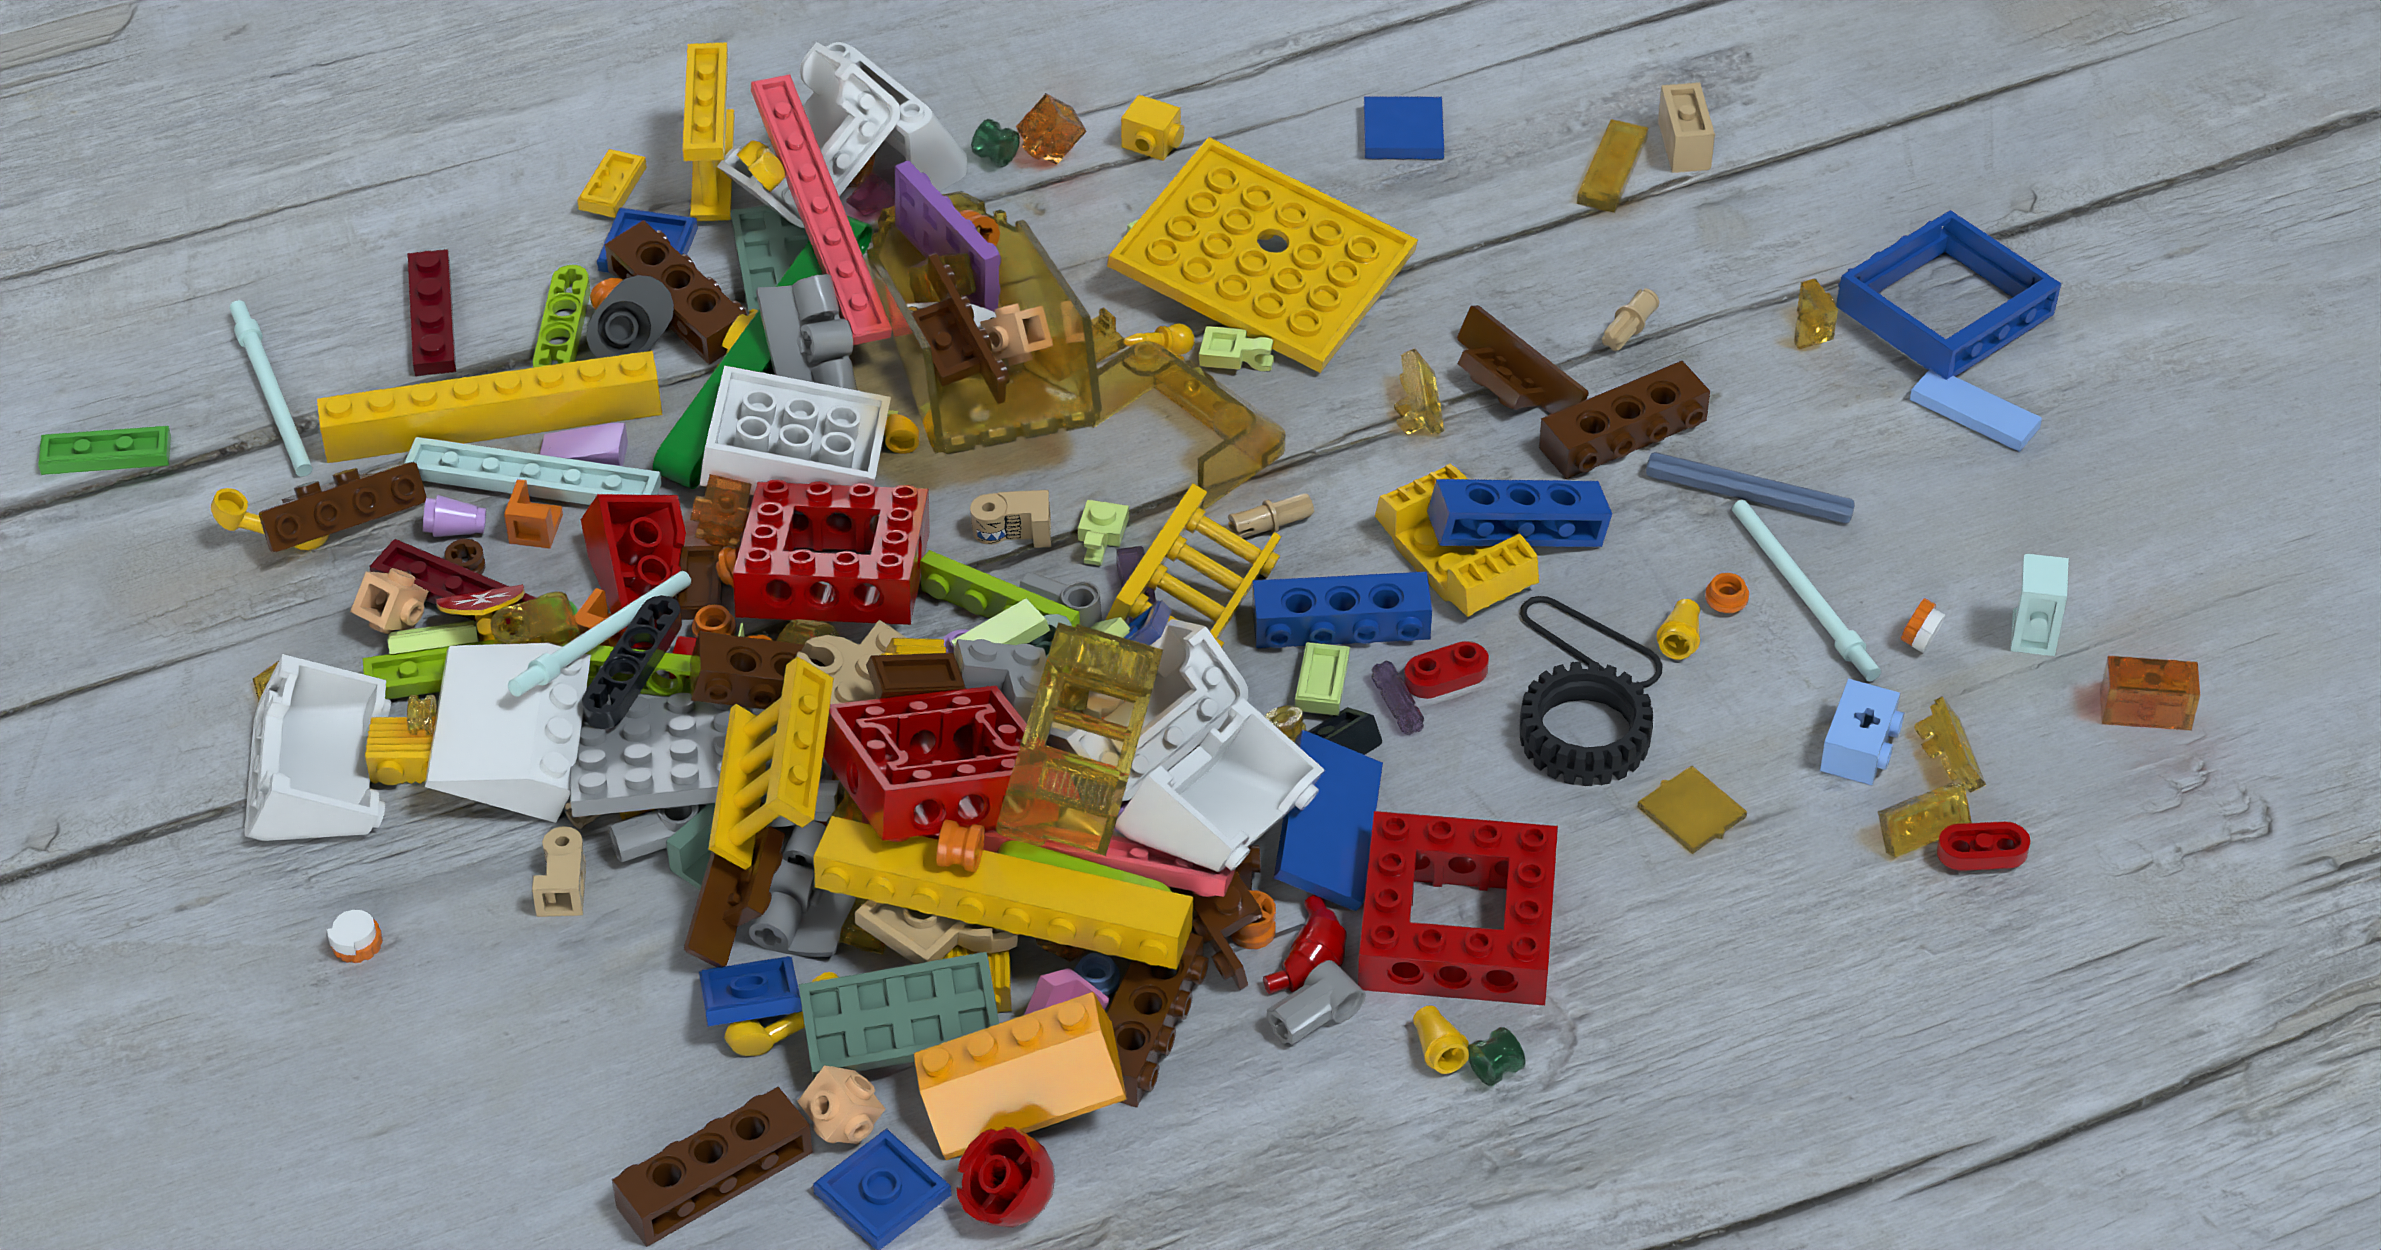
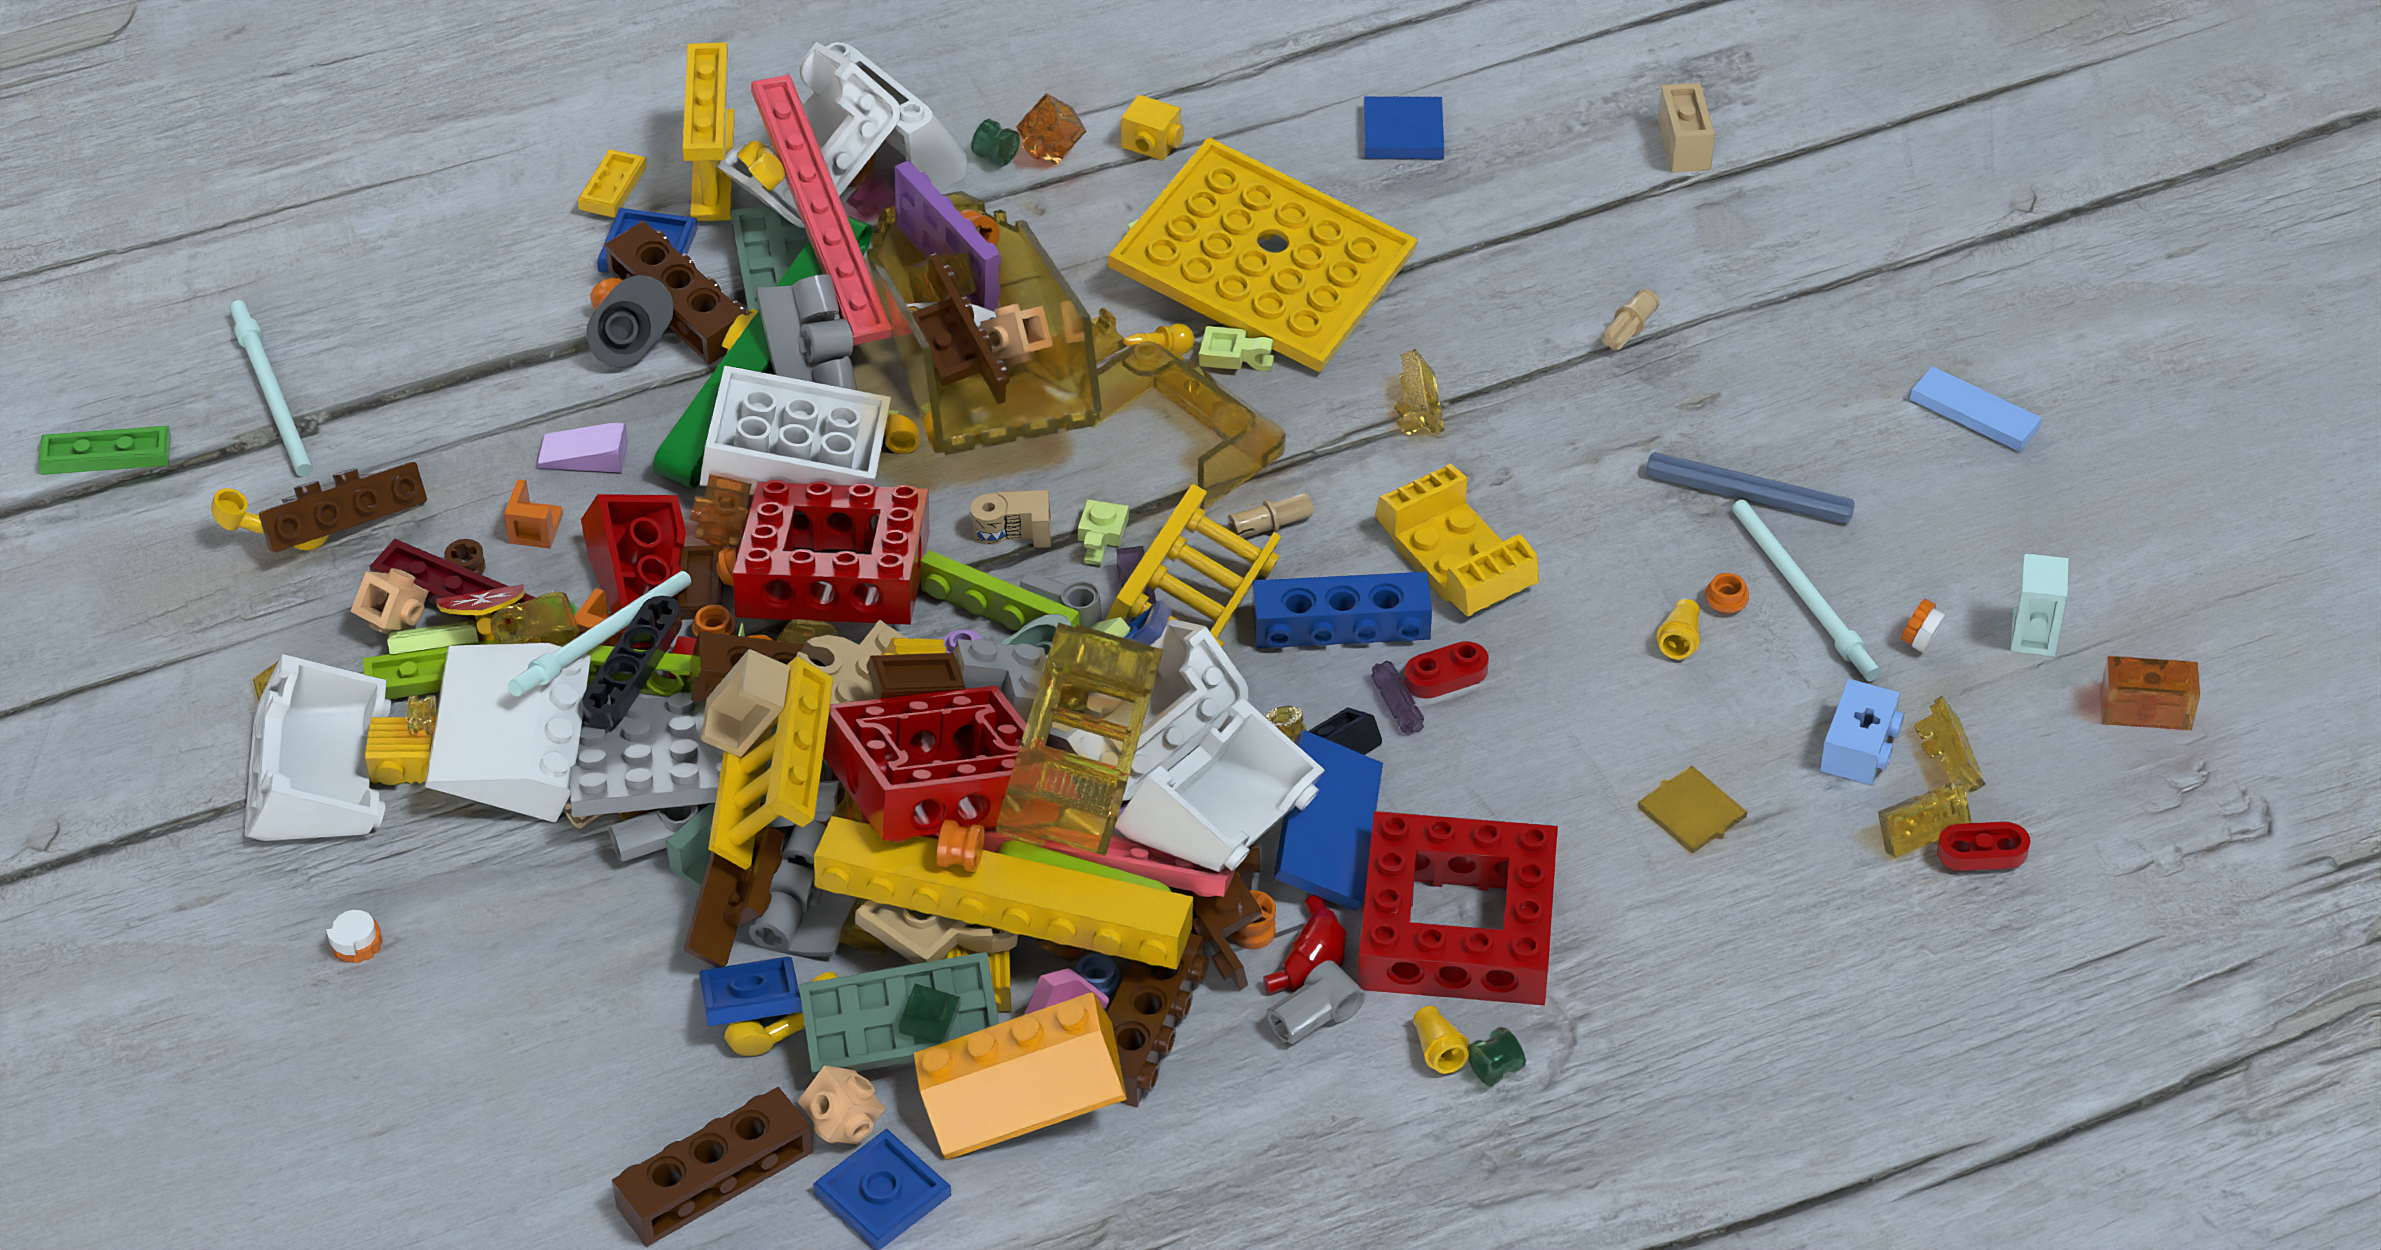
(431, 312): dark red plate -> none
(452, 517): lavender cone -> none
(490, 406): yellow brick -> none
(545, 475): light aqua plate -> none
(563, 326): lime beam -> none
(563, 886): tan leg -> none
(745, 703): none -> tan panel
(929, 1014): none -> clear green tile
(1005, 1178): red cylinder -> none
(1013, 626): yellowish green tile -> none
(1322, 678): yellowish green tile -> none
(1513, 367): reddish brown bracket -> none
(1540, 510): blue brick -> none
(1544, 599): black piece -> none
(1578, 760): black tyre -> none
(1612, 165): clear yellow tile -> none
(1624, 419): reddish brown brick -> none
(1815, 315): clear yellow bracket -> none
(2032, 291): blue window -> none

